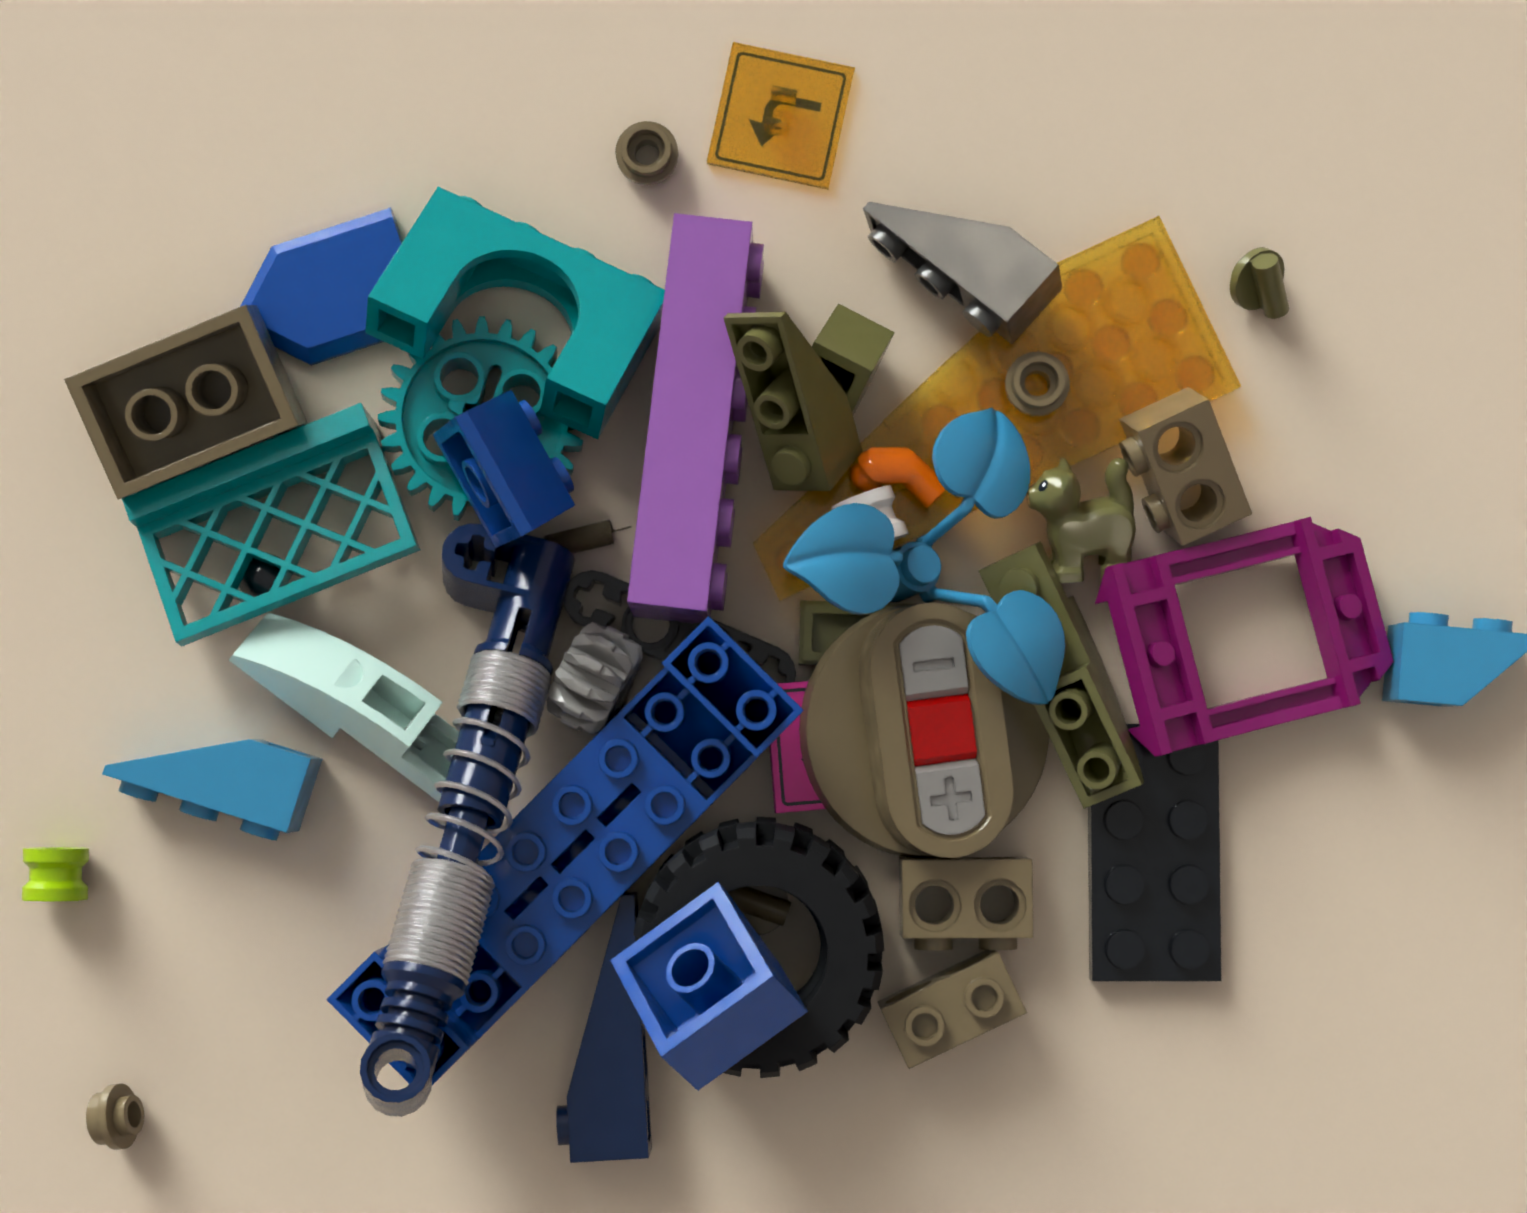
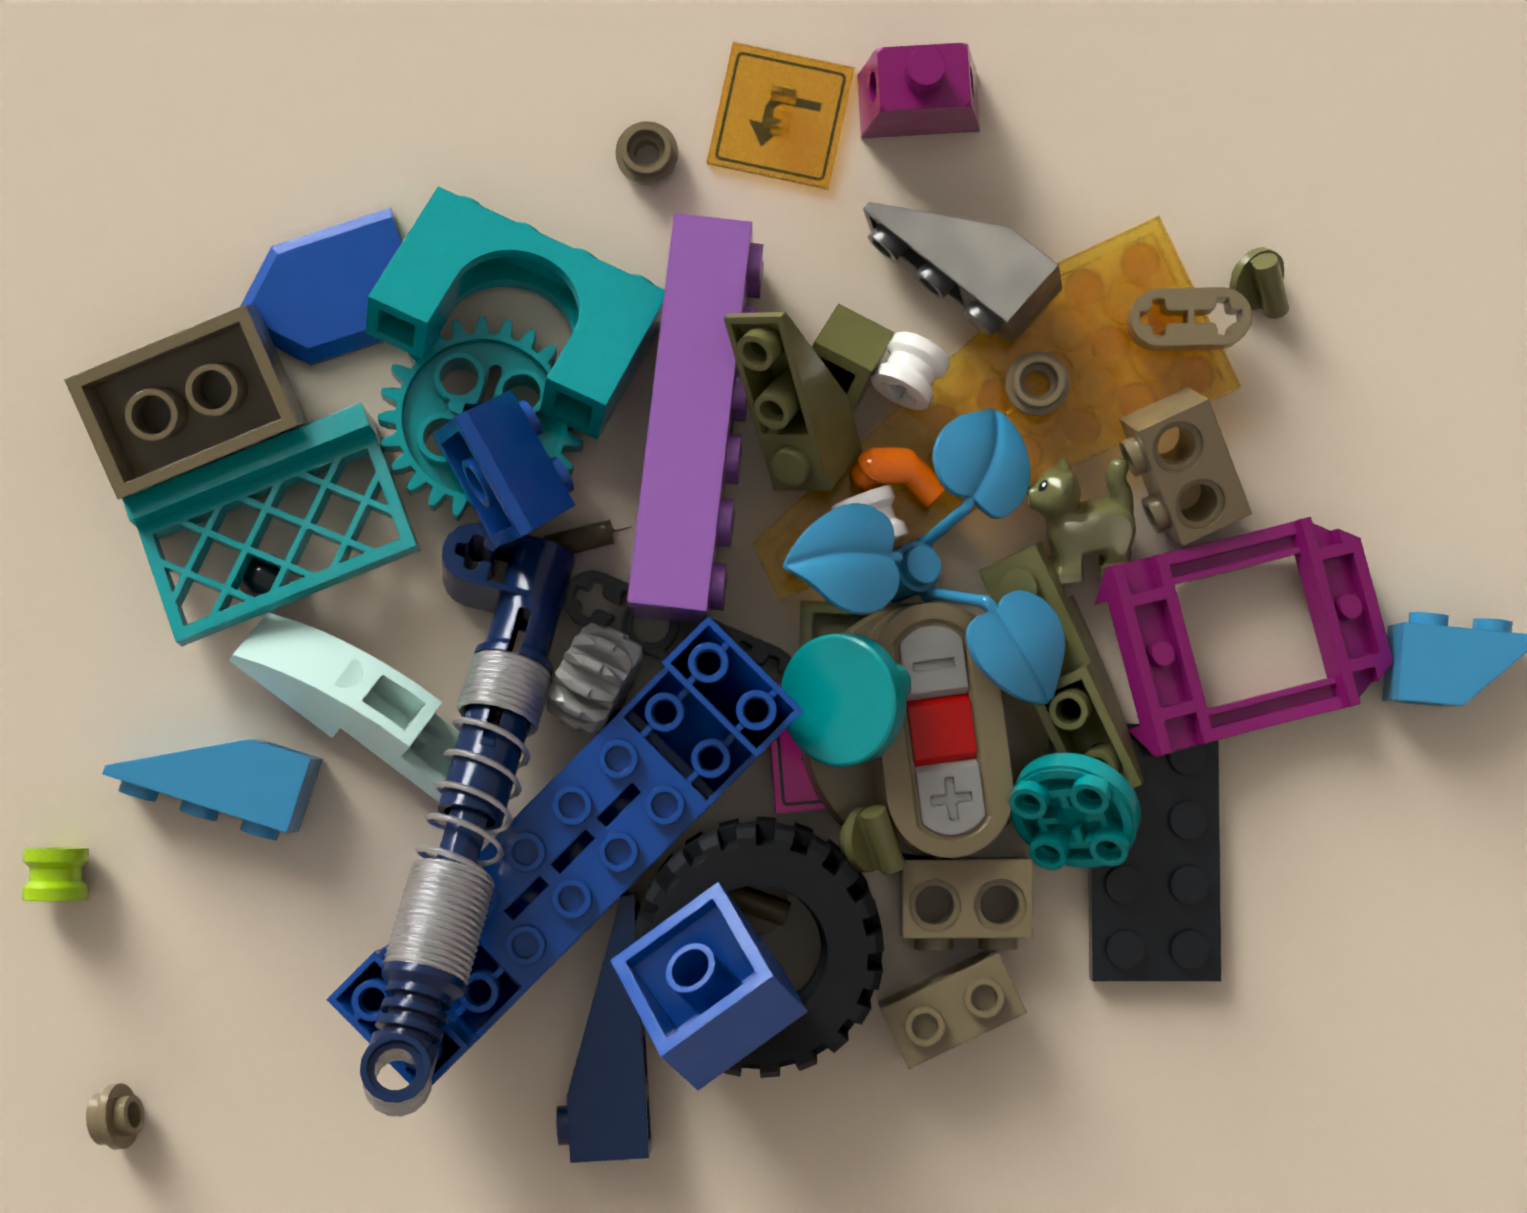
(849, 698): none -> teal tile
(870, 841): none -> olive plate
(910, 370): none -> white wheel
(918, 91): none -> magenta torso
(1074, 812): none -> teal tile
(1189, 303): none -> dark tan beam

